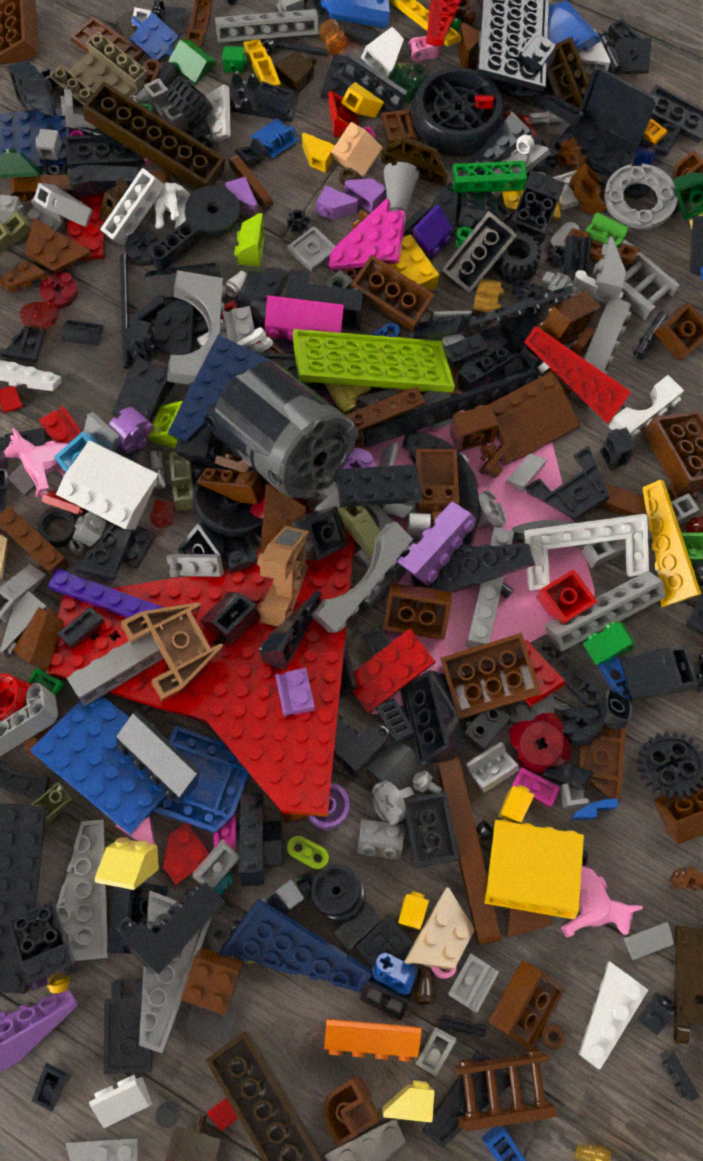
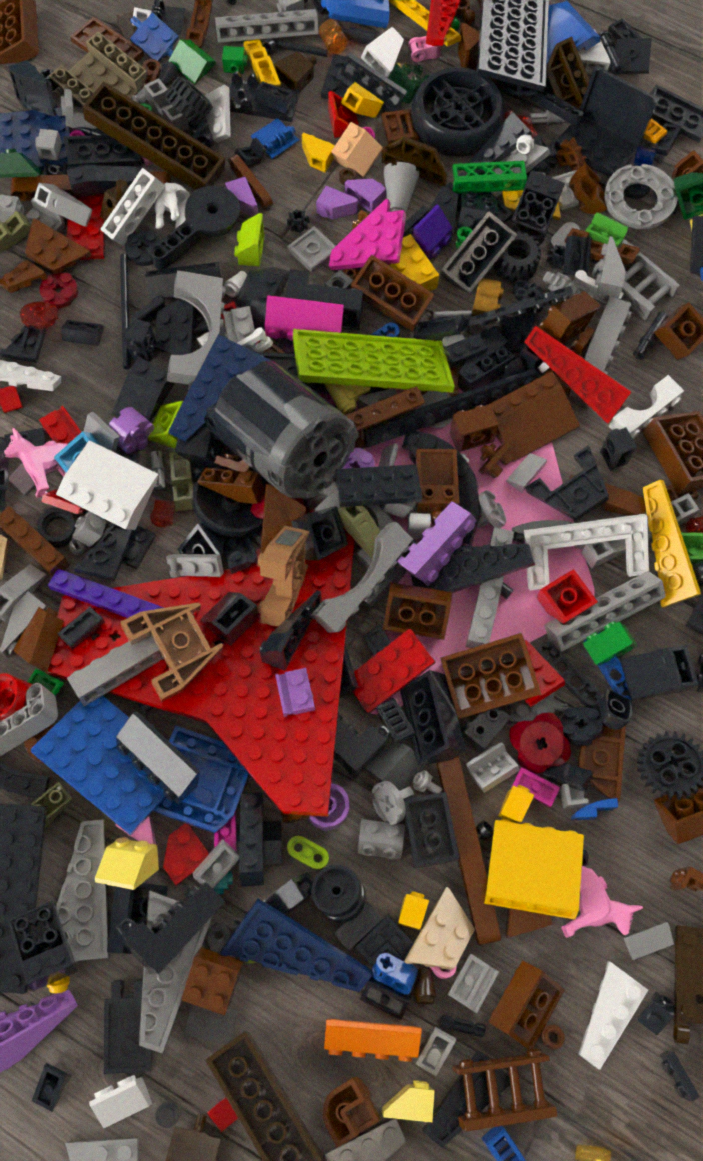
(484, 101): red slope -> none
(537, 51): plate -> none

